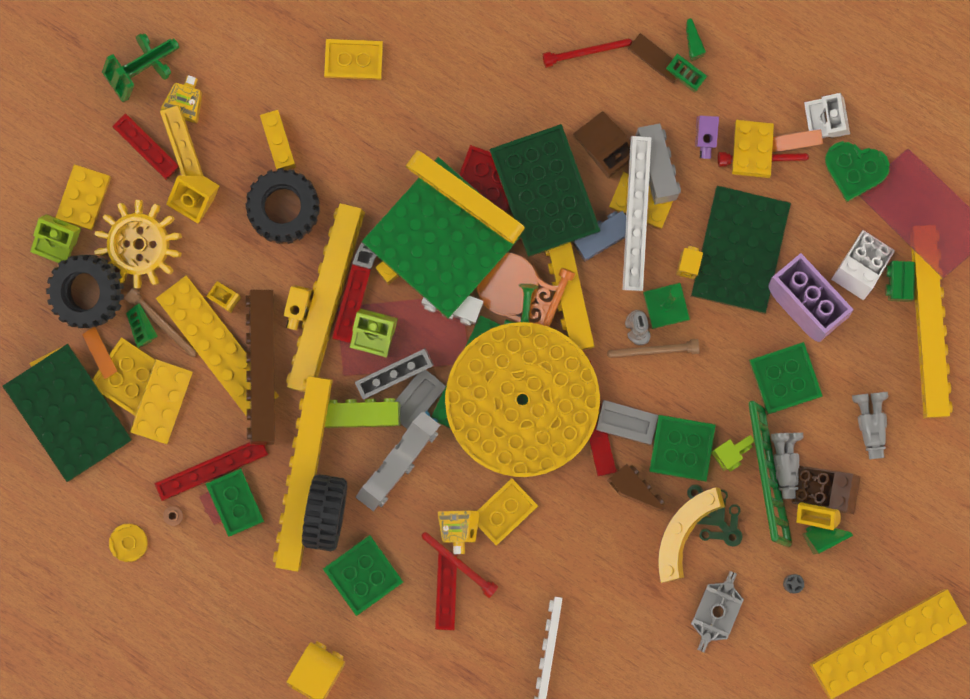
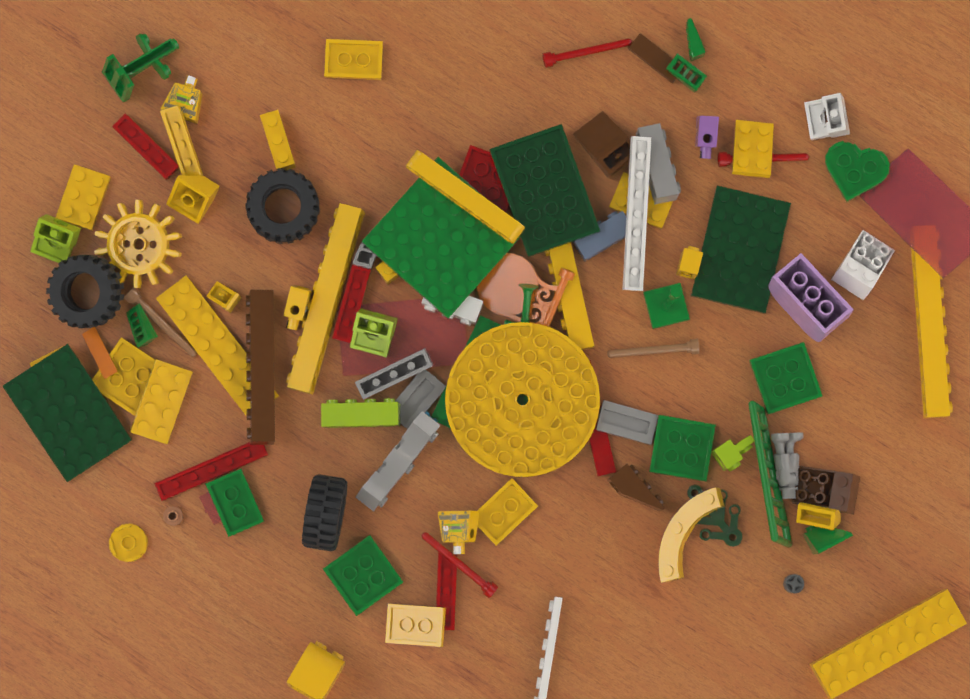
(304, 468): yellow brick -> none
(415, 625): none -> yellow plate
(638, 324): light grey piece -> none
(706, 623): light grey plate -> none
(797, 140): orange sticker -> none
(874, 425): light grey piece -> none
(901, 281): green brick -> none

